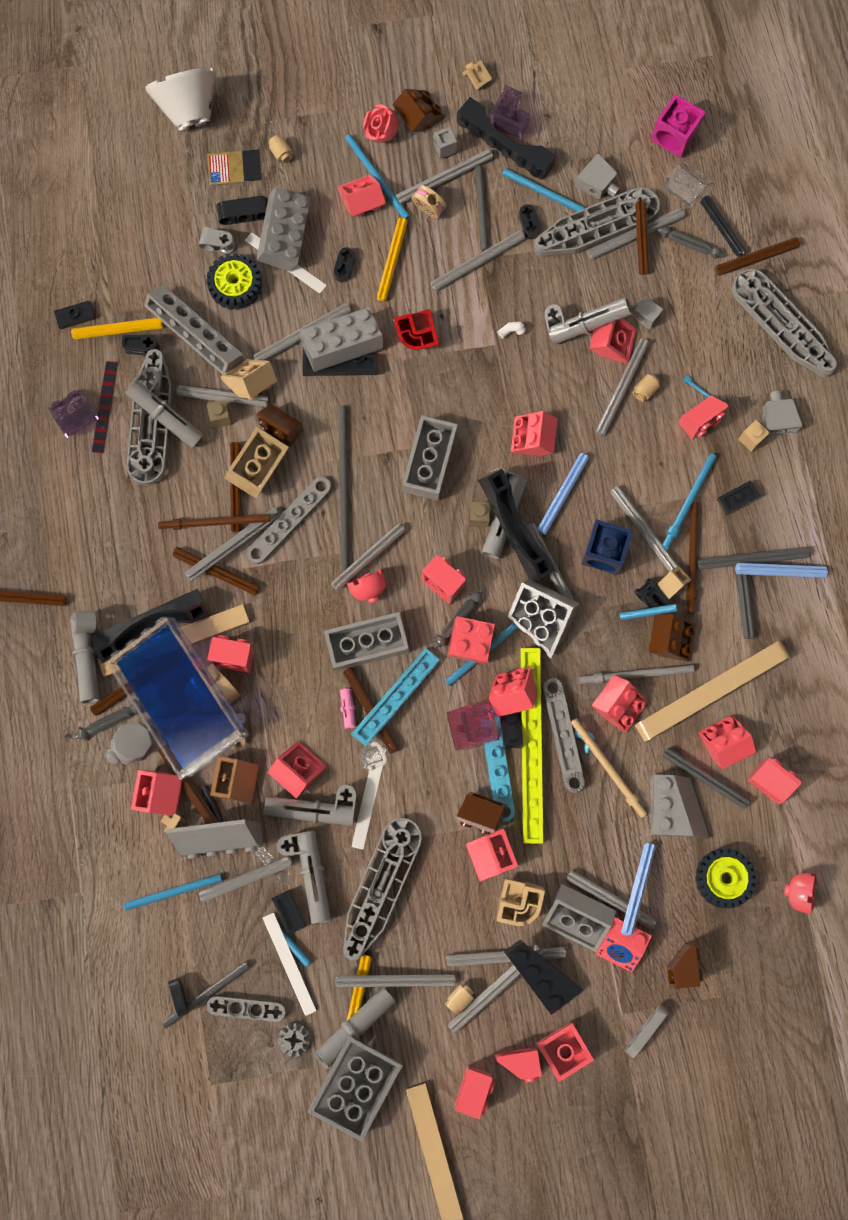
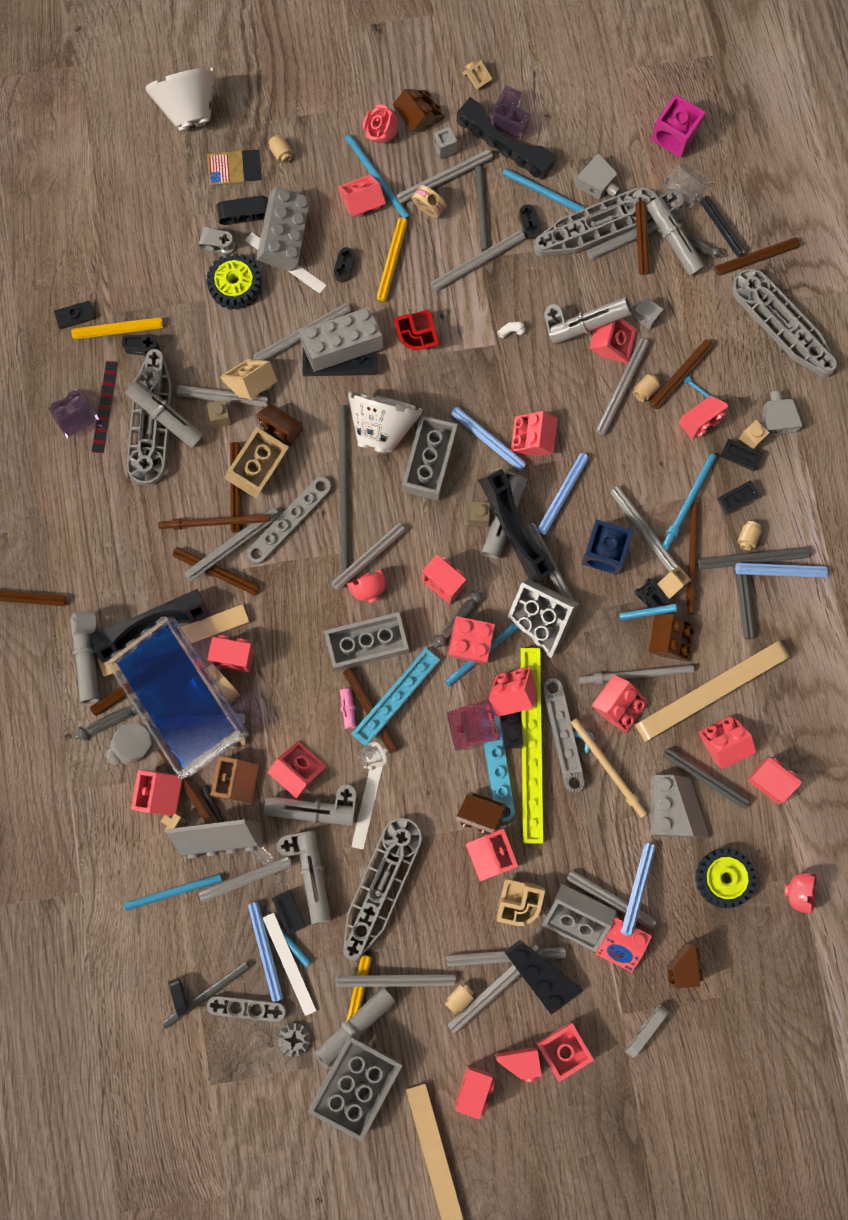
(193, 329): light grey brick -> none
(265, 951): none -> light blue axle
(381, 420): none -> white cone
(488, 439): none -> light blue axle
(672, 229): none -> light grey piece
(681, 374): none -> reddish brown axle
(741, 455): none -> black plate
(749, 535): none -> tan brick

